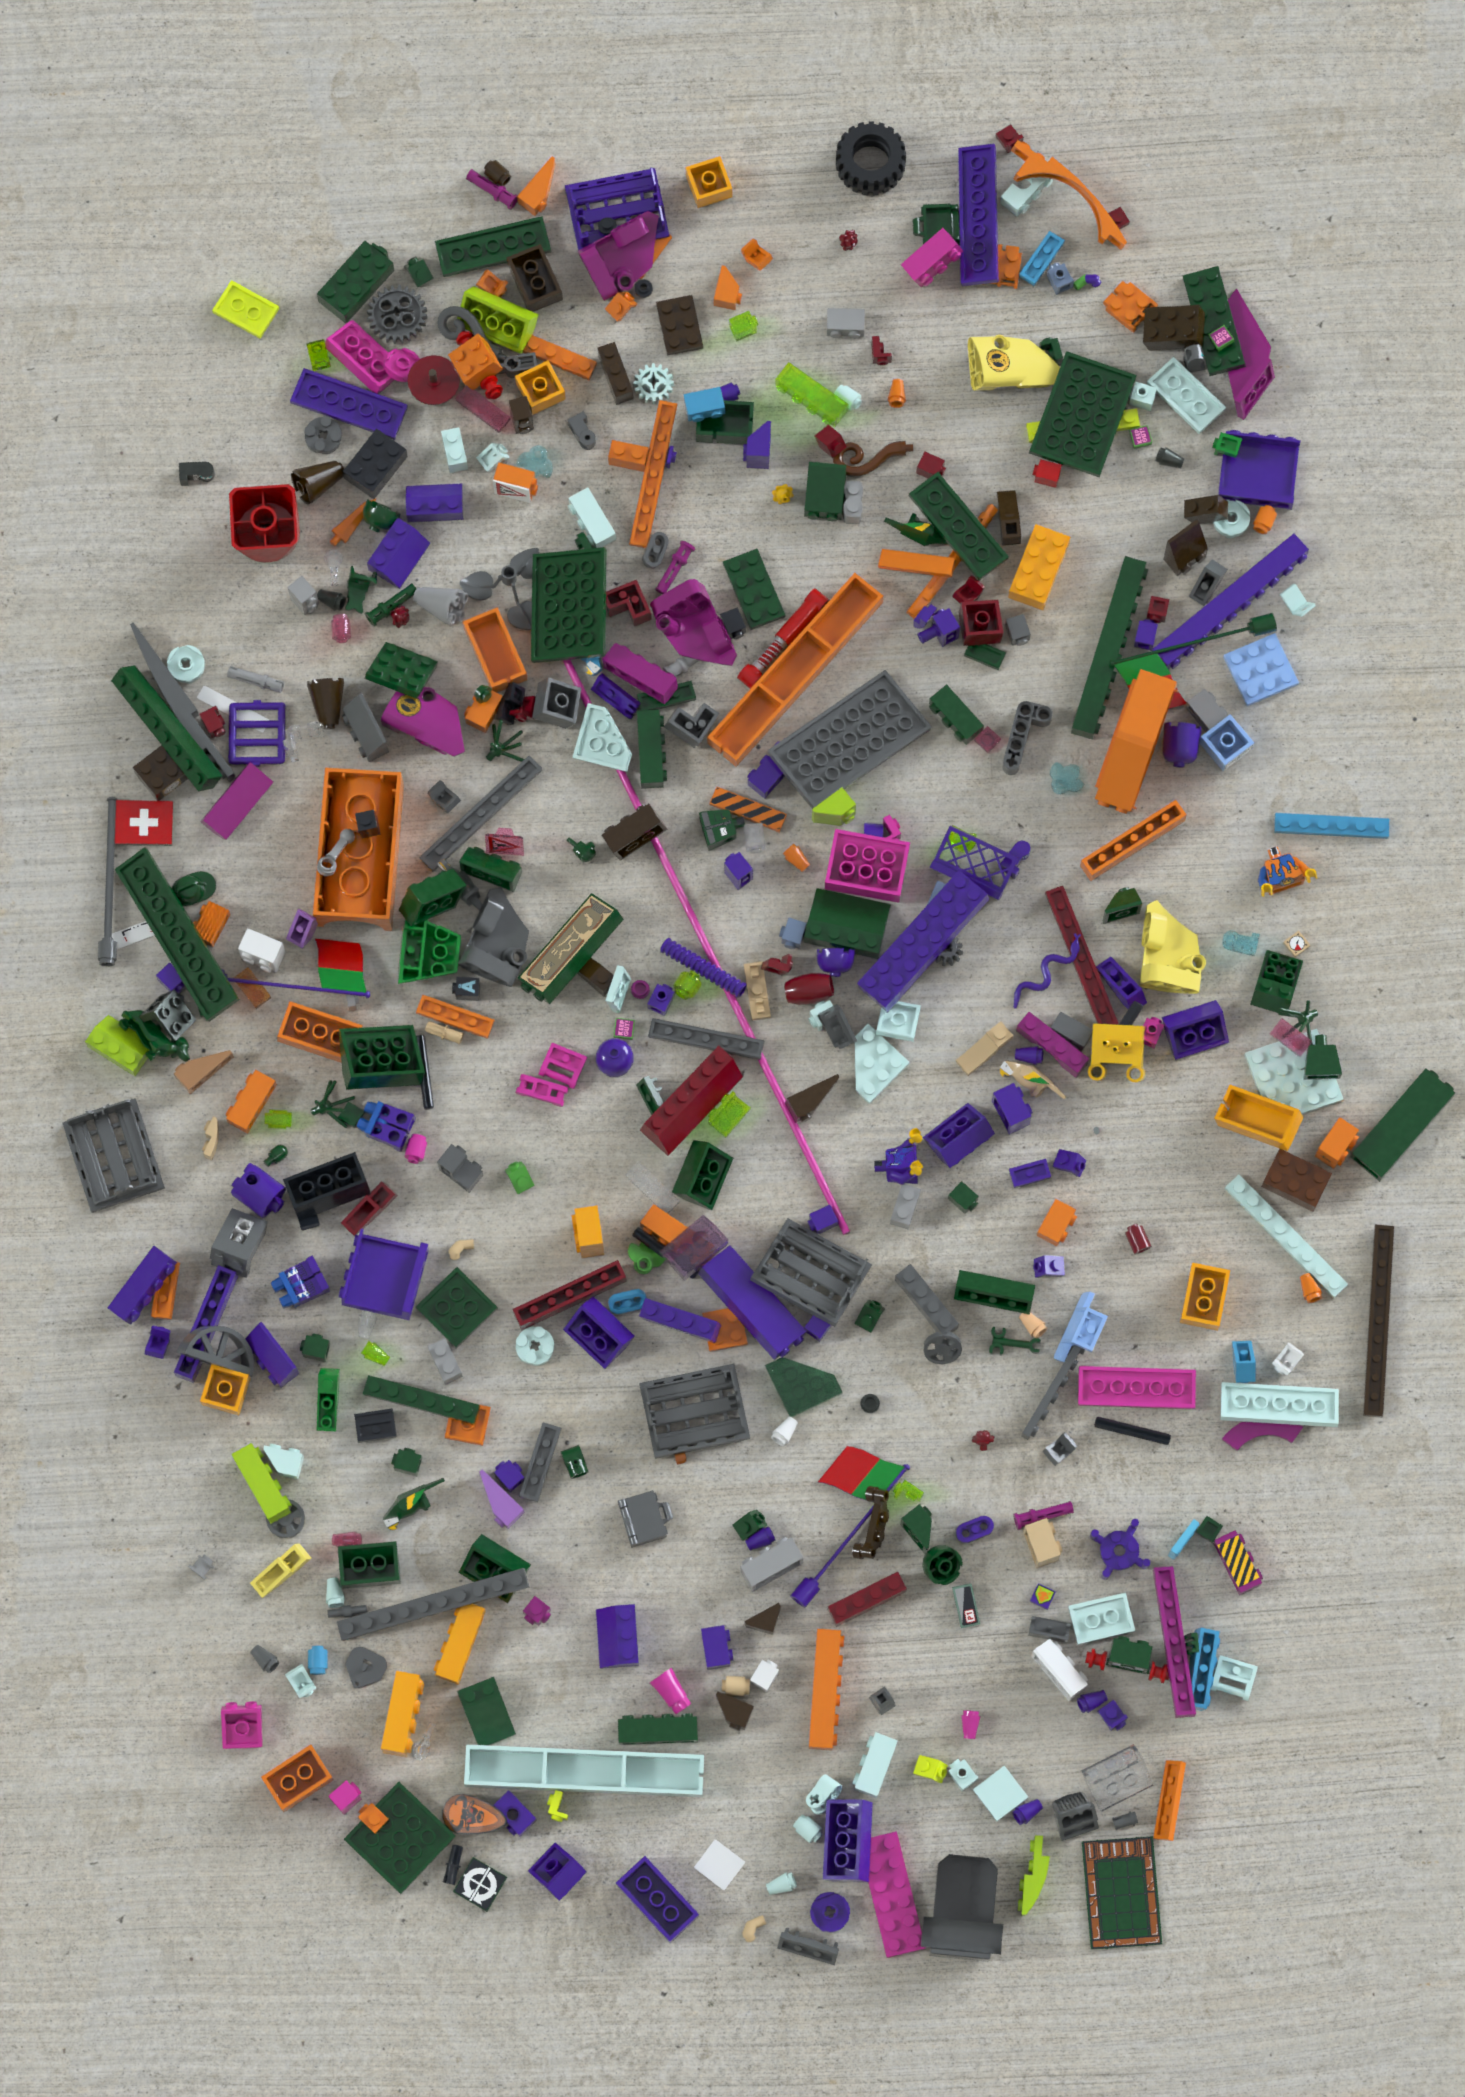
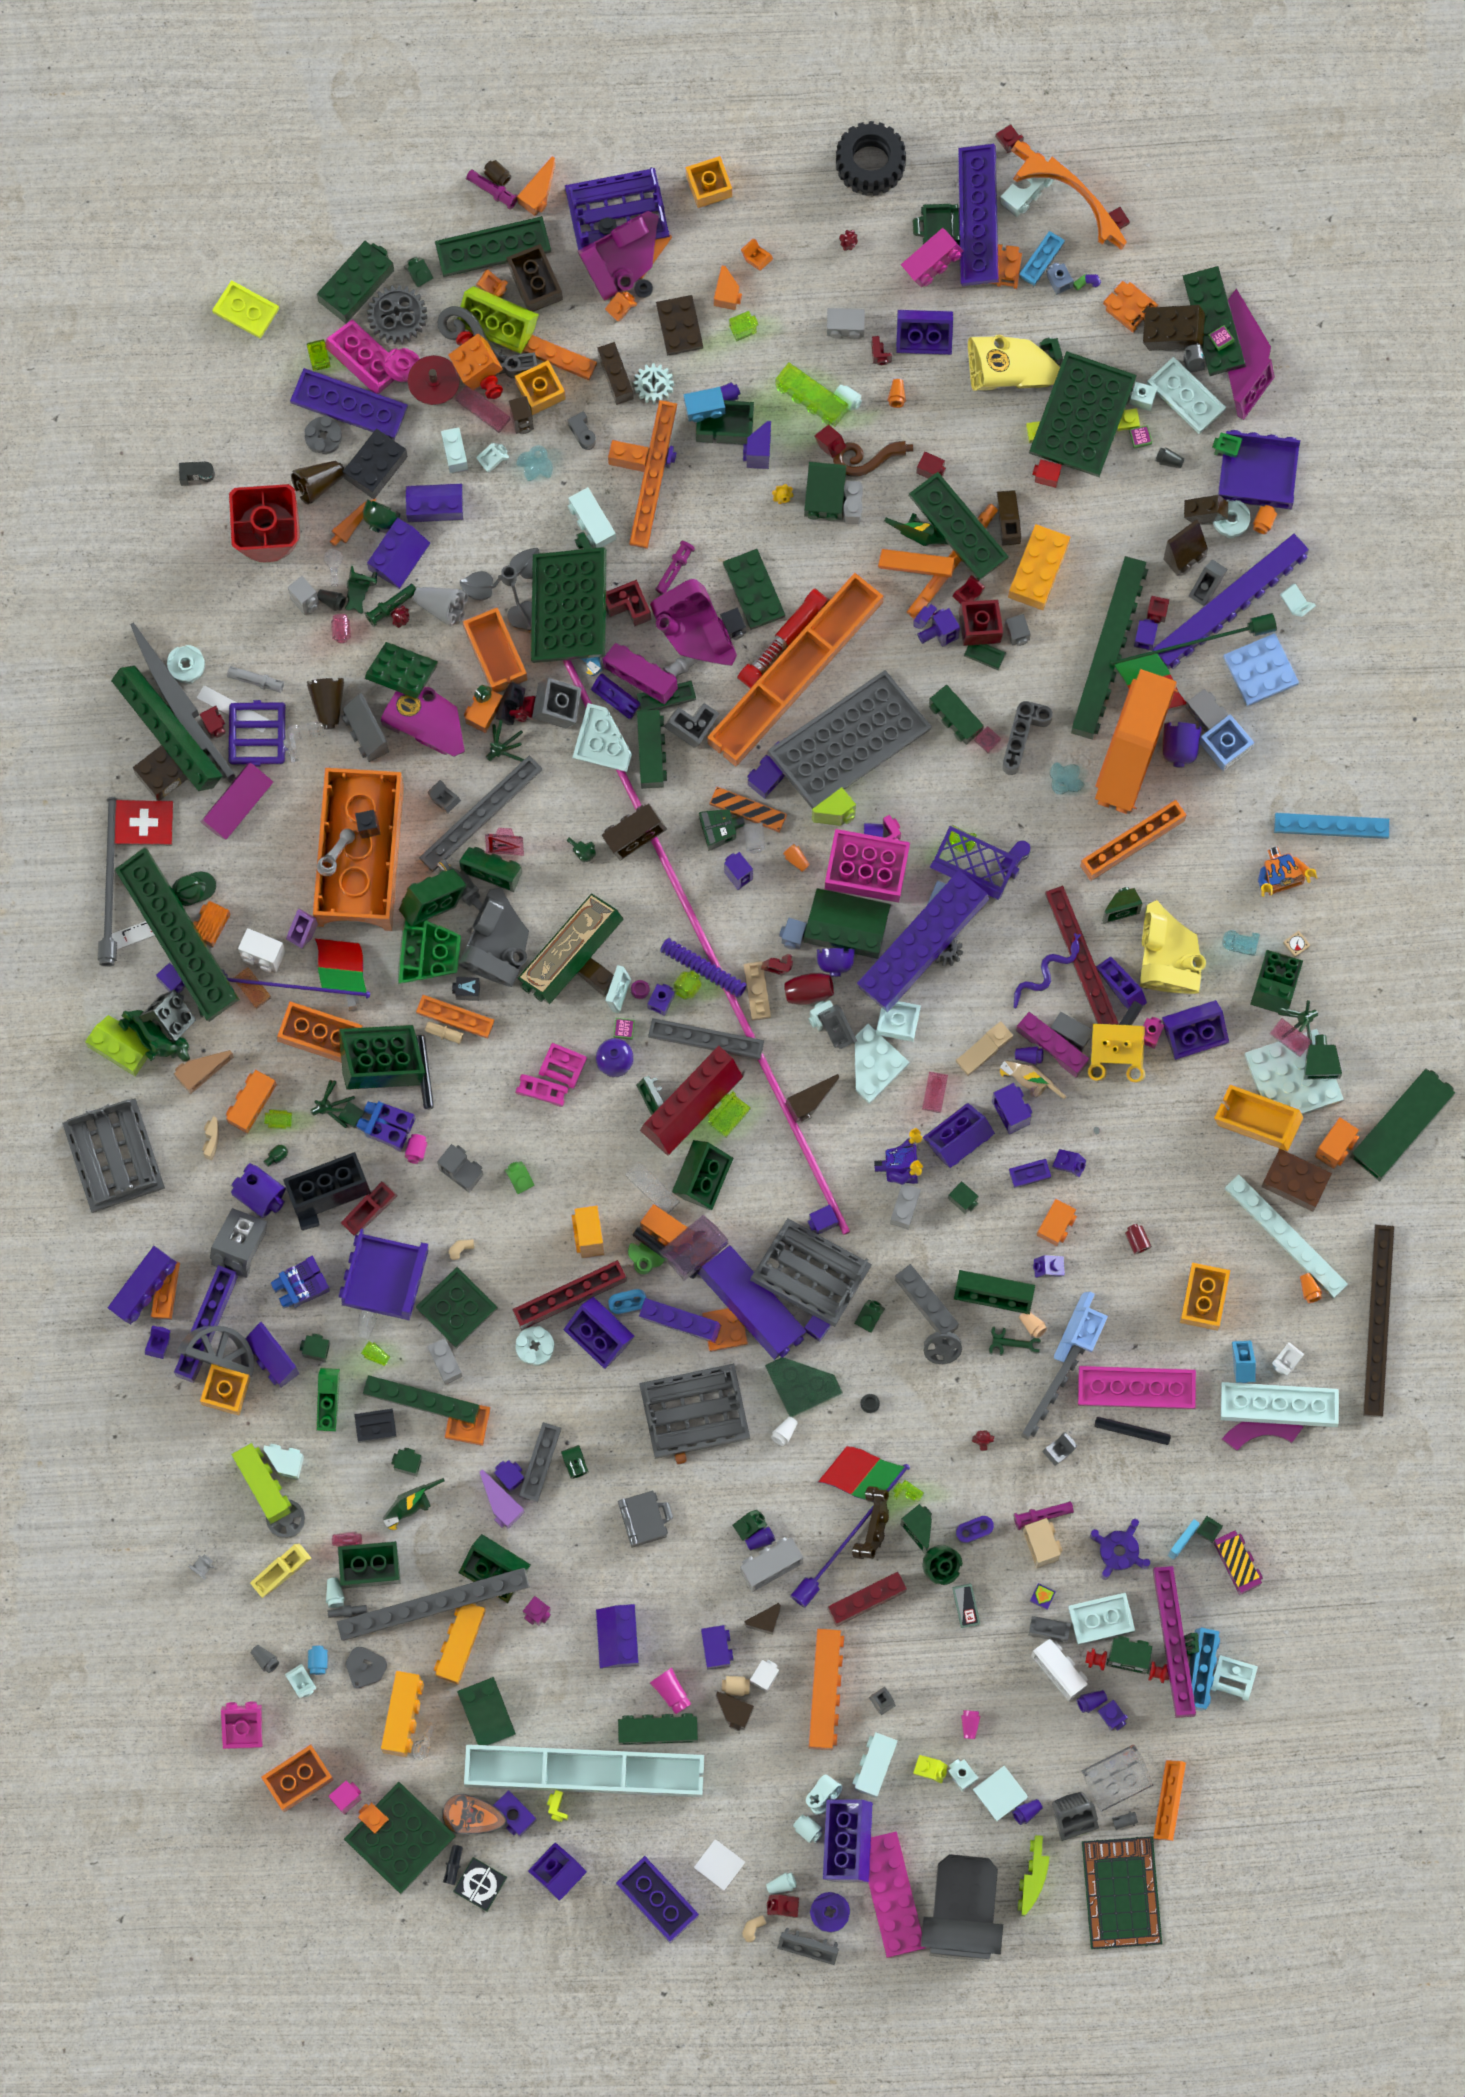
(515, 482): orange piece -> none
(654, 550): dark grey plate -> none
(783, 1905): none -> dark red bracket
(924, 332): none -> dark purple slope
(935, 1092): none -> clear pink plate

